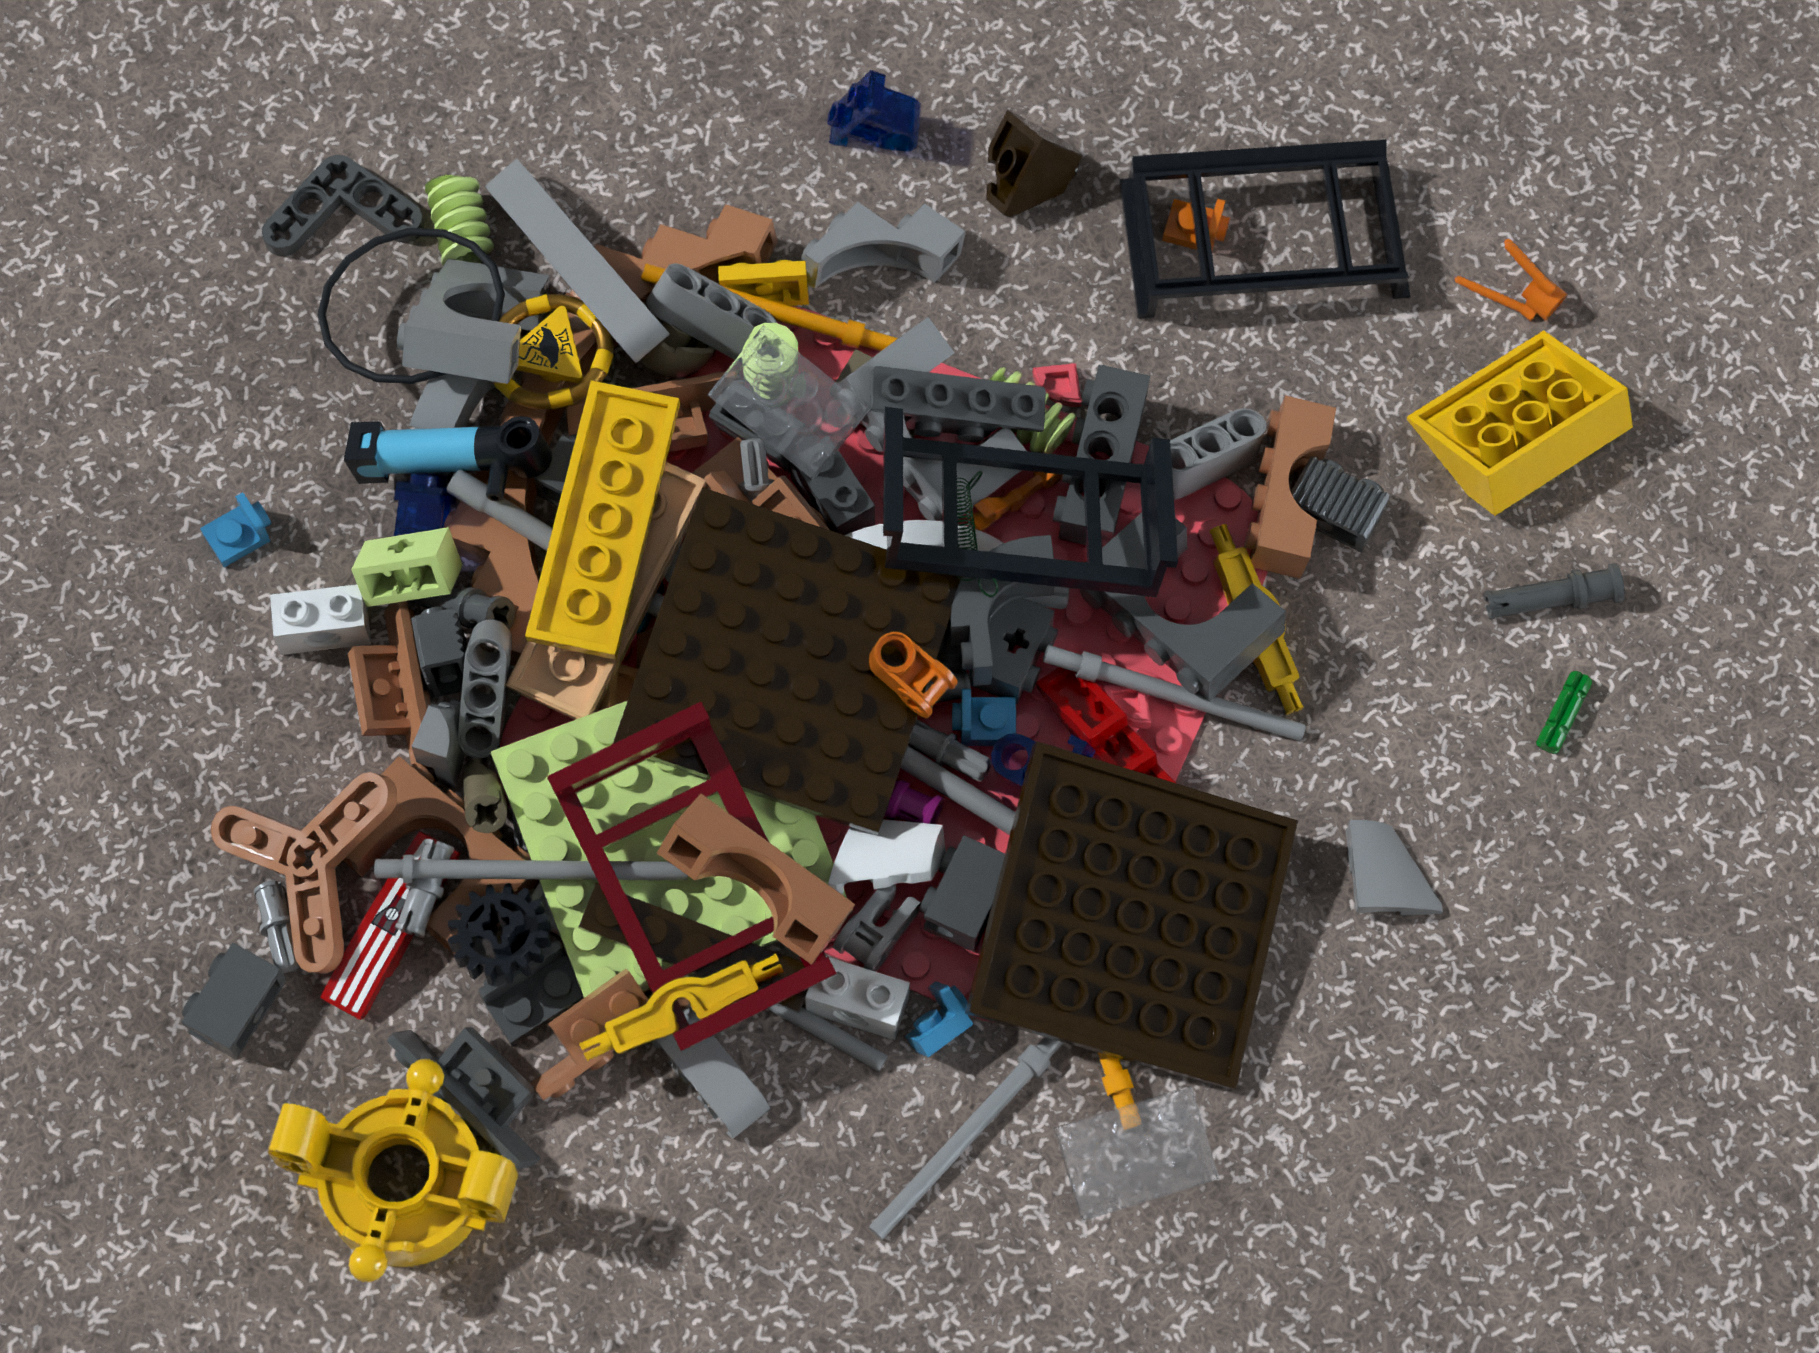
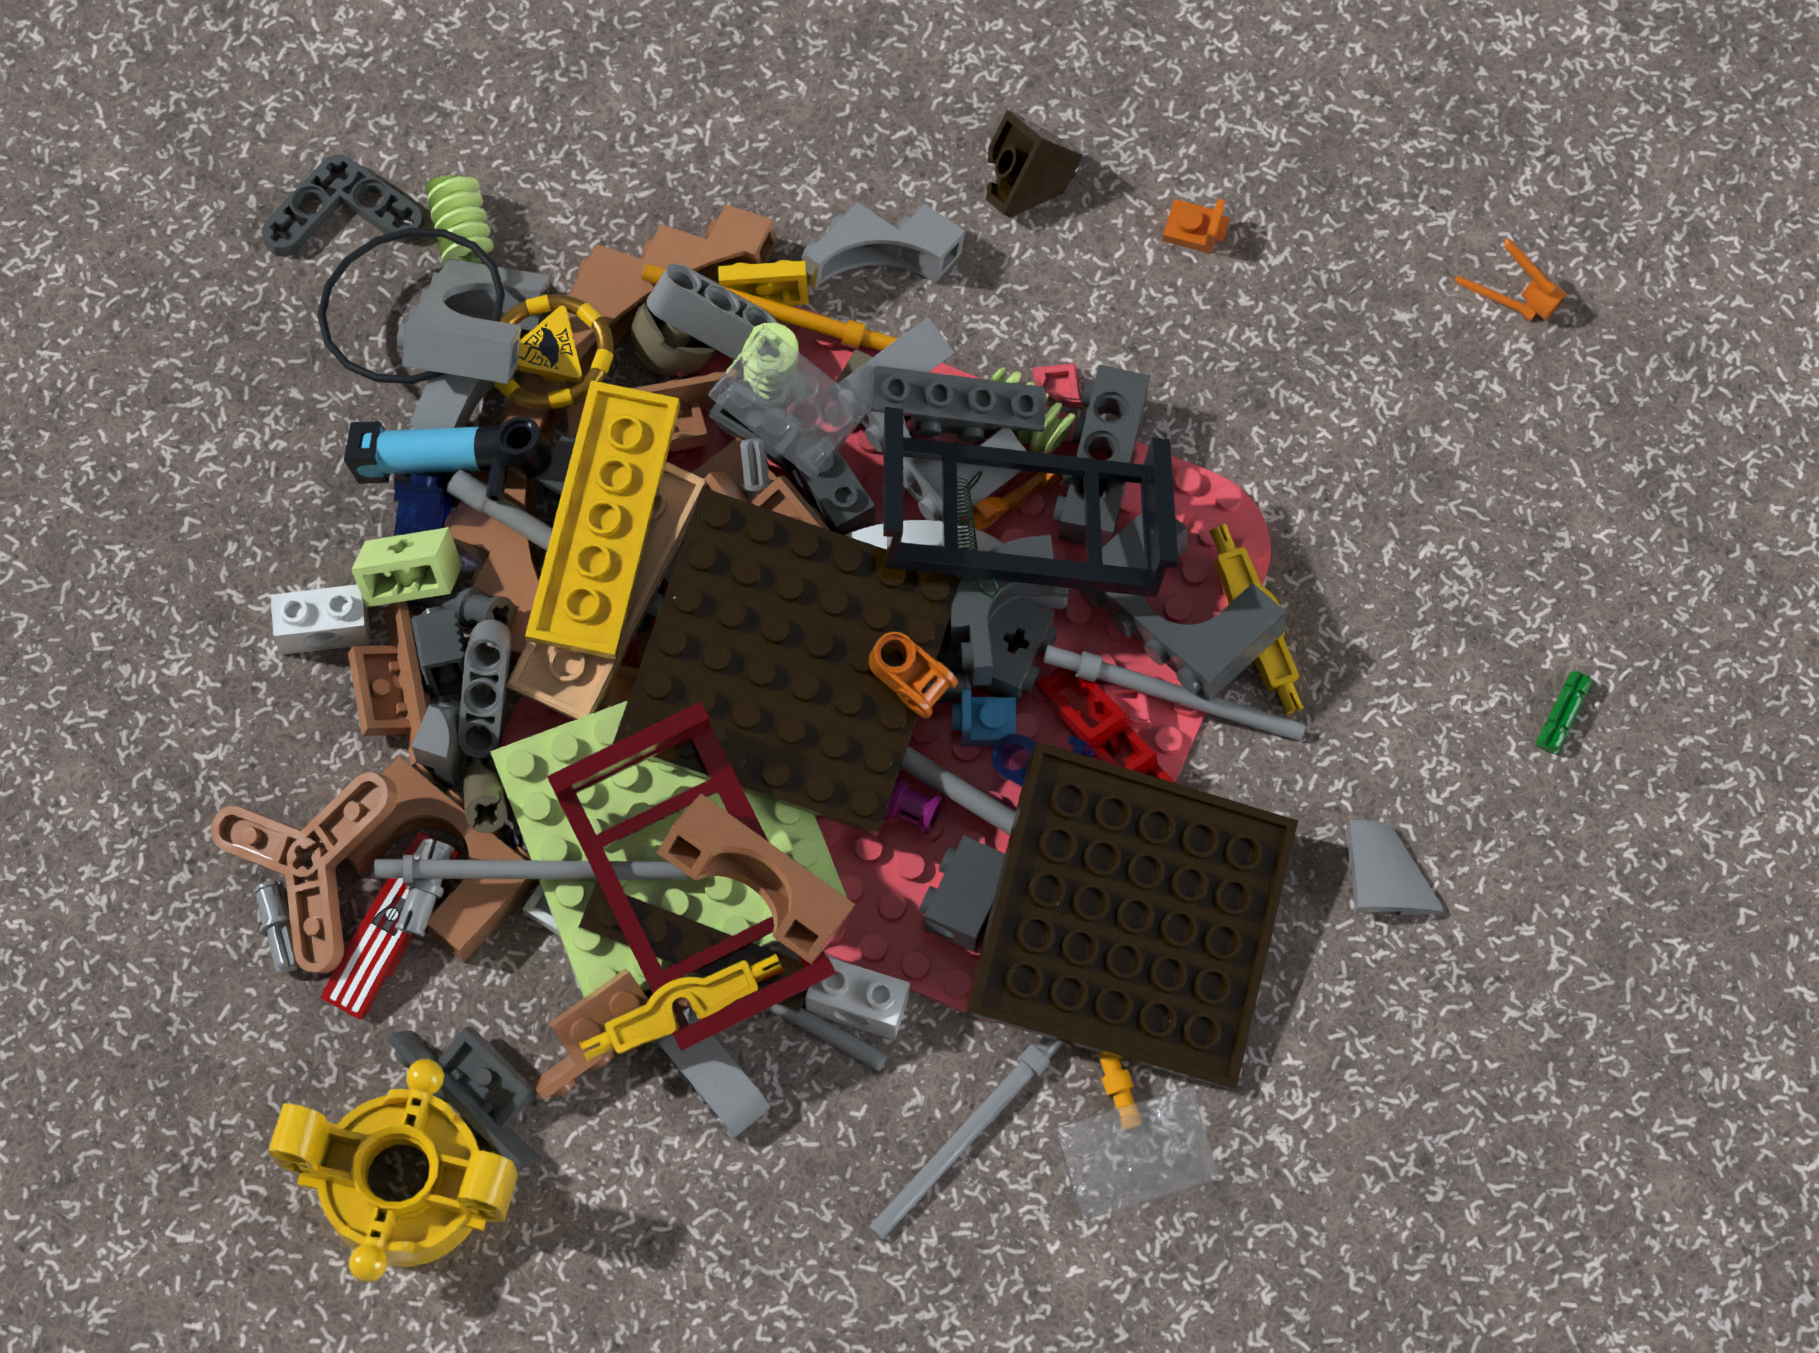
(233, 1000): dark grey brick -> none
(238, 531): dark azure bracket -> none
(521, 937): black gear -> none
(532, 999): dark grey bracket -> none
(577, 261): light grey beam -> none
(872, 943): light grey piece -> none
(875, 116): clear blue pin -> none
(897, 855): white slope -> none
(940, 1027): dark azure bracket -> none
(949, 751): light grey axle -> none
(1215, 450): light grey beam -> none
(1254, 161): black piece -> none
(1283, 531): nougat arch -> none
(1340, 502): dark grey brick -> none
(1523, 421): yellow slope -> none
(1575, 589): dark grey pin -> none

